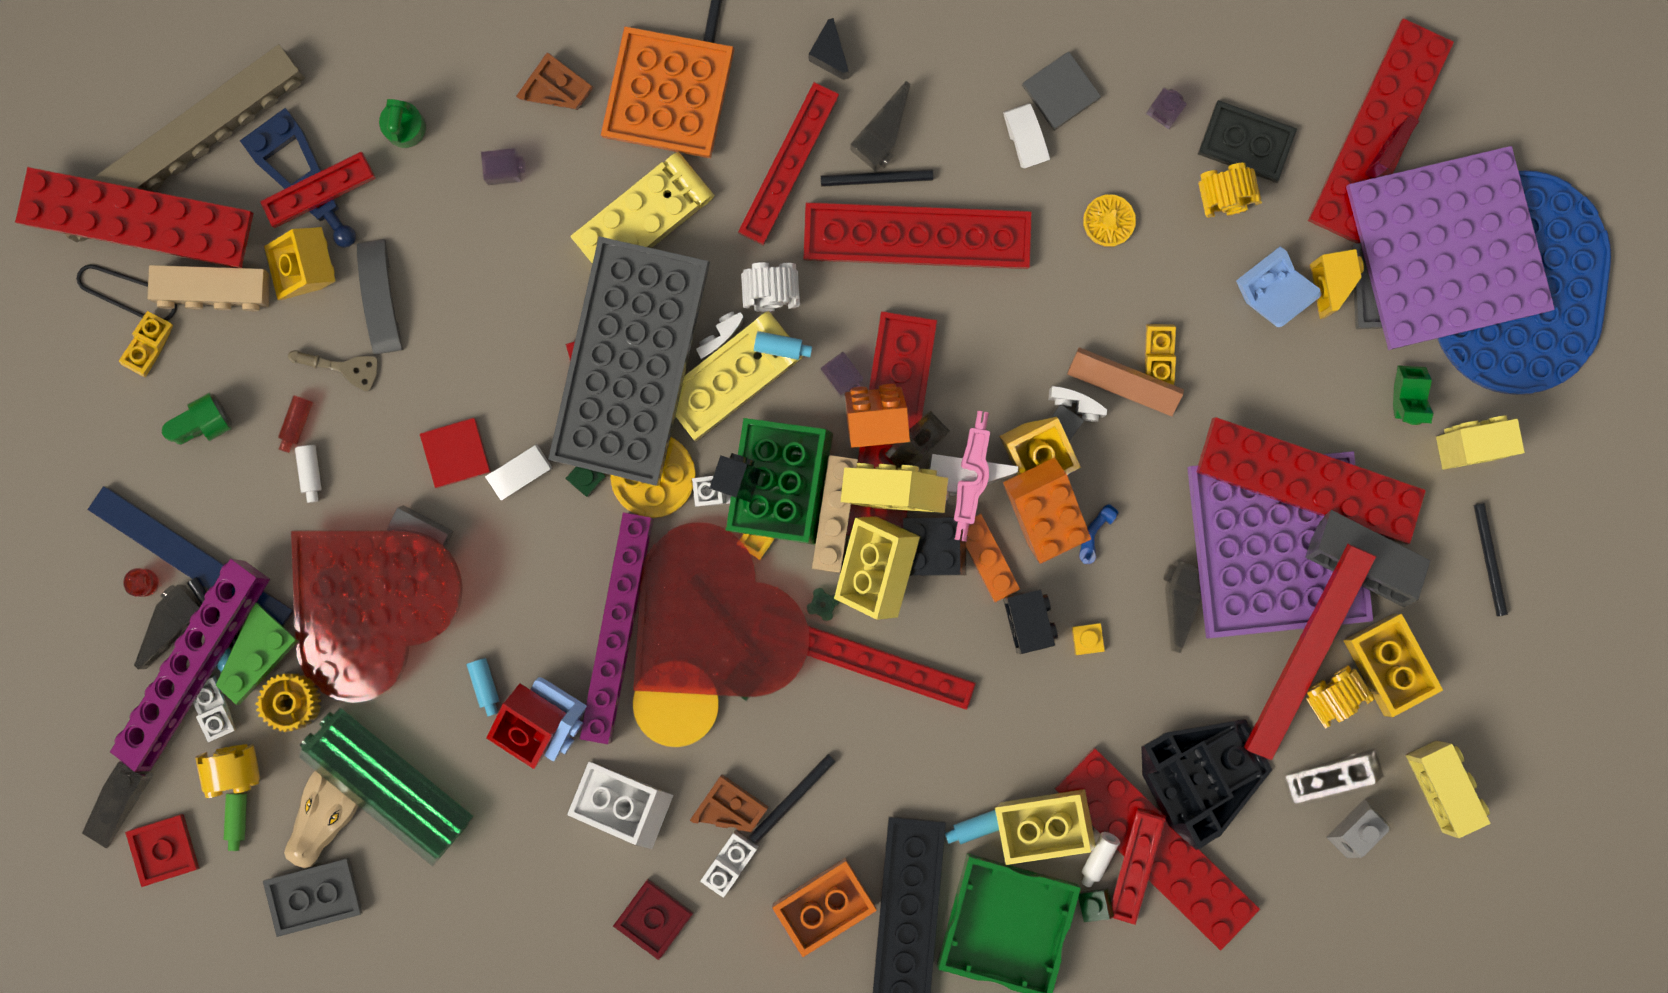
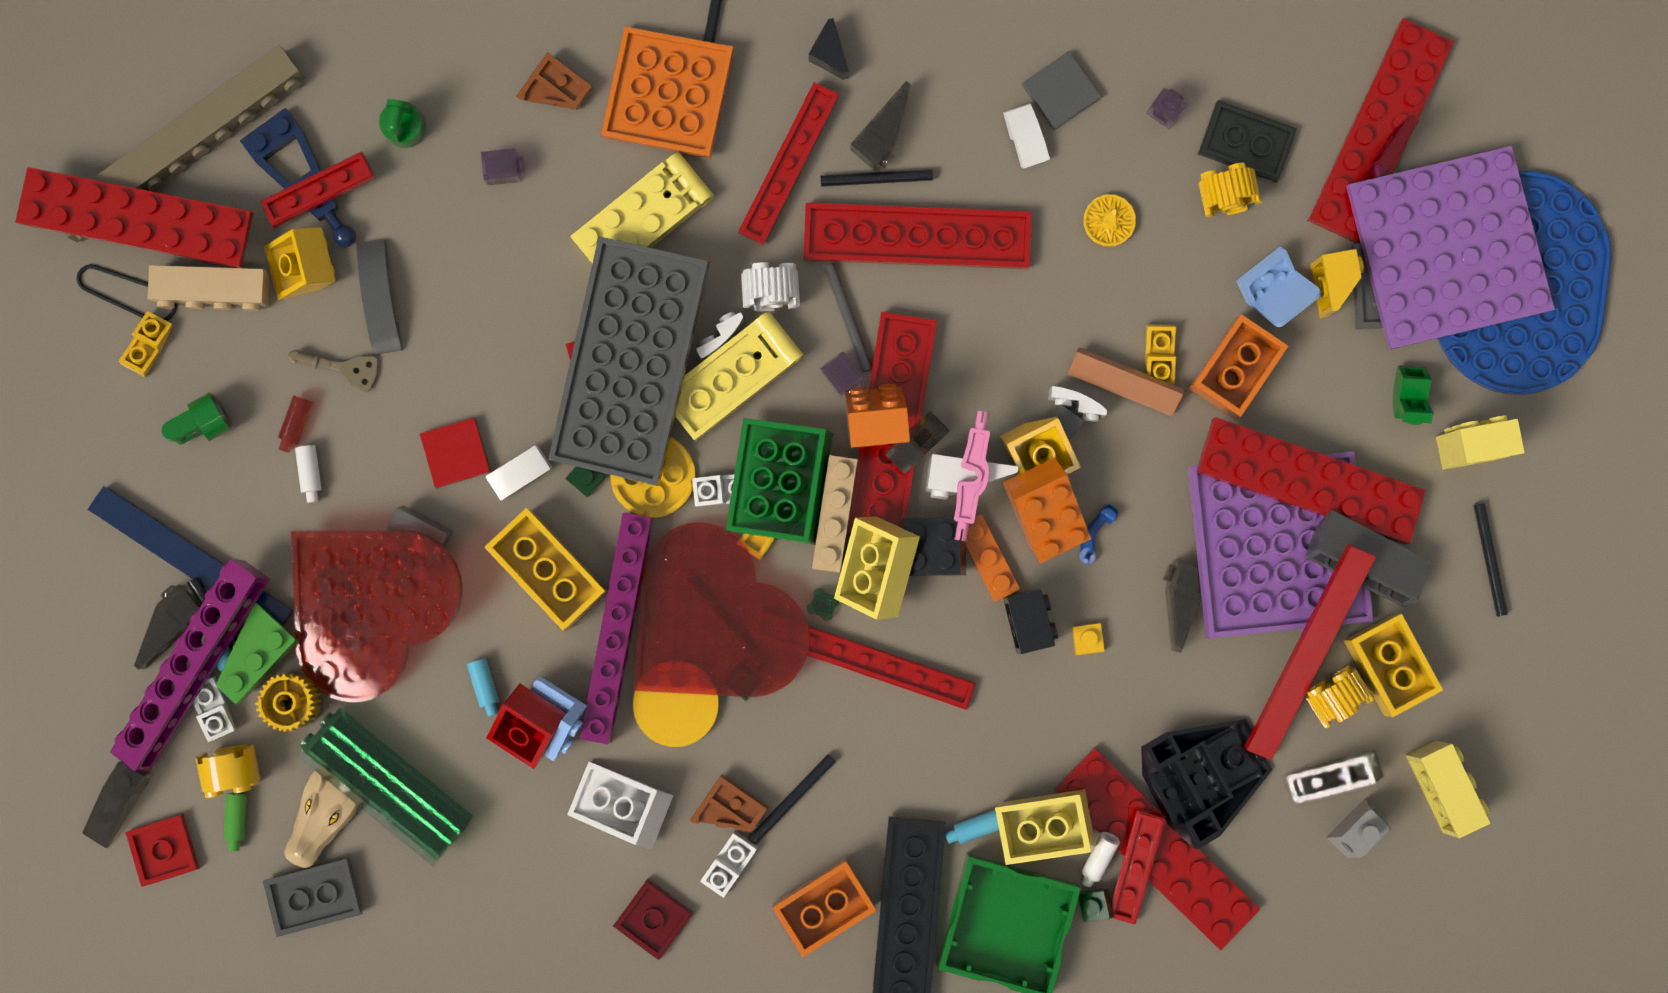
(135, 584): clear red wheel -> none
(546, 569): none -> yellow brick
(736, 477): black brick -> none
(781, 346): medium azure cylinder -> none
(848, 317): none -> dark grey bar
(893, 488): light yellow brick -> none
(1238, 367): none -> orange brick

